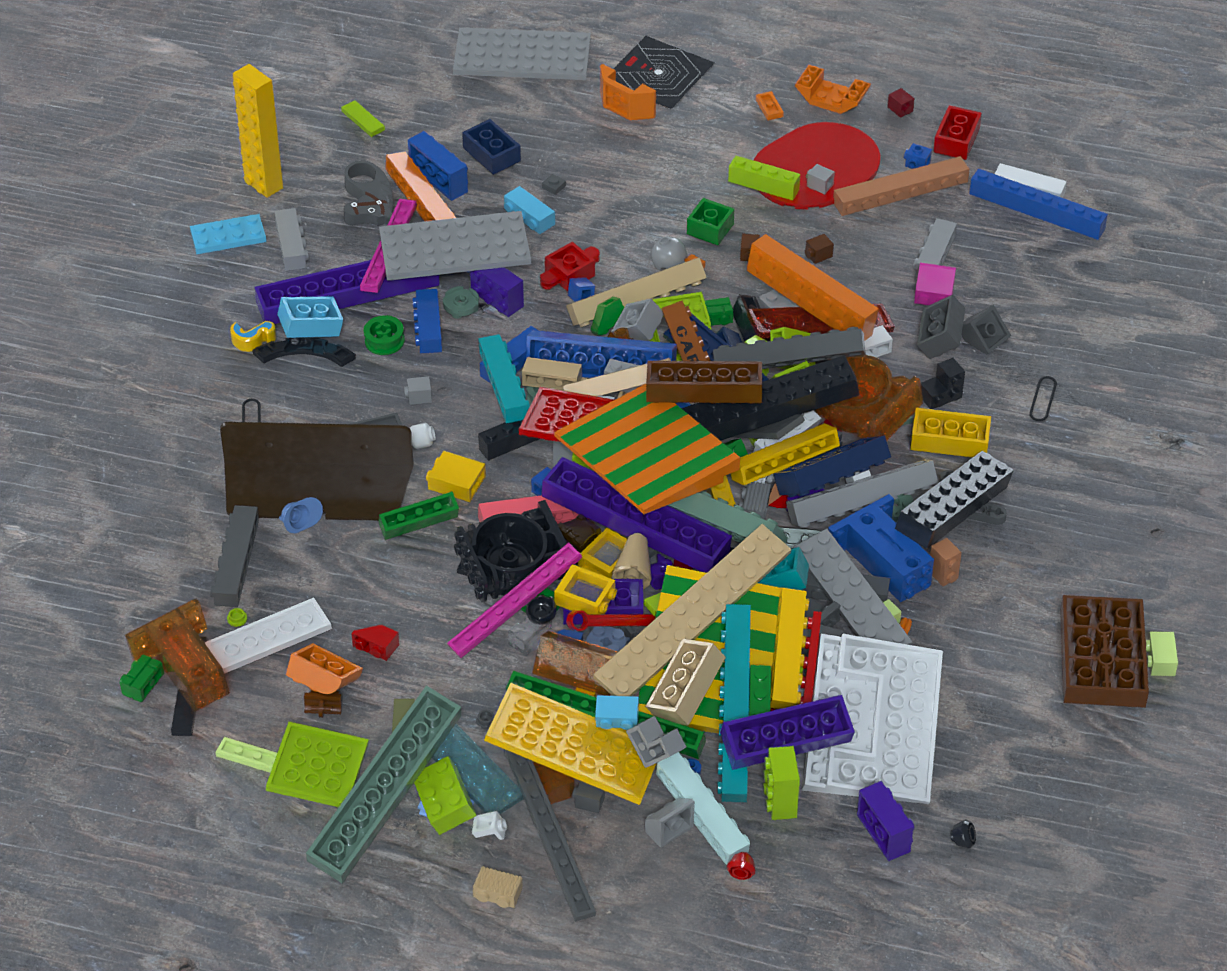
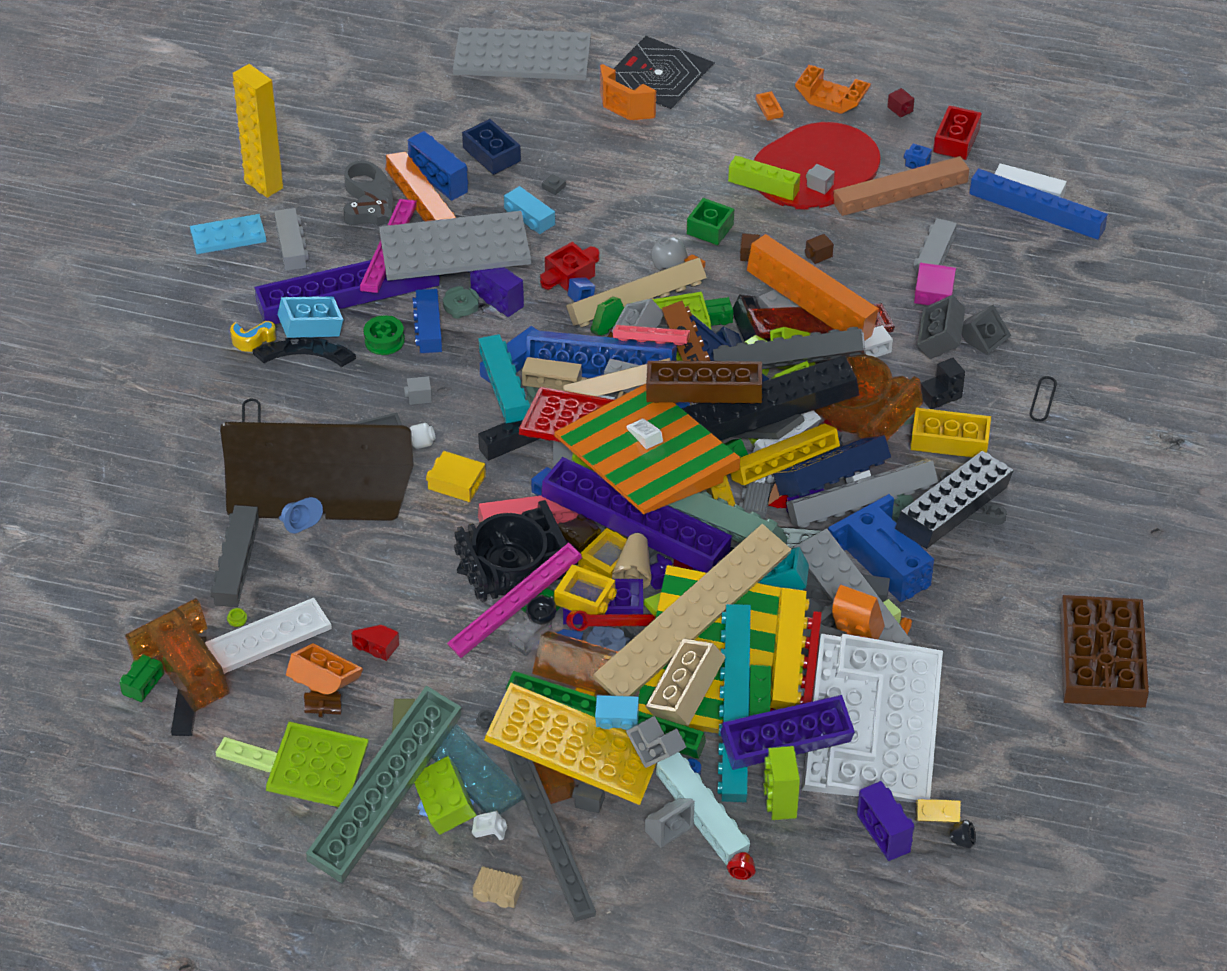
(363, 118): lime tile -> none
(418, 515): green brick -> none
(645, 334): none -> coral plate
(645, 433): none -> white slope
(857, 613): none -> orange brick
(938, 811): none -> yellow brick
(946, 561): nougat brick -> none
(1162, 654): yellowish green brick -> none

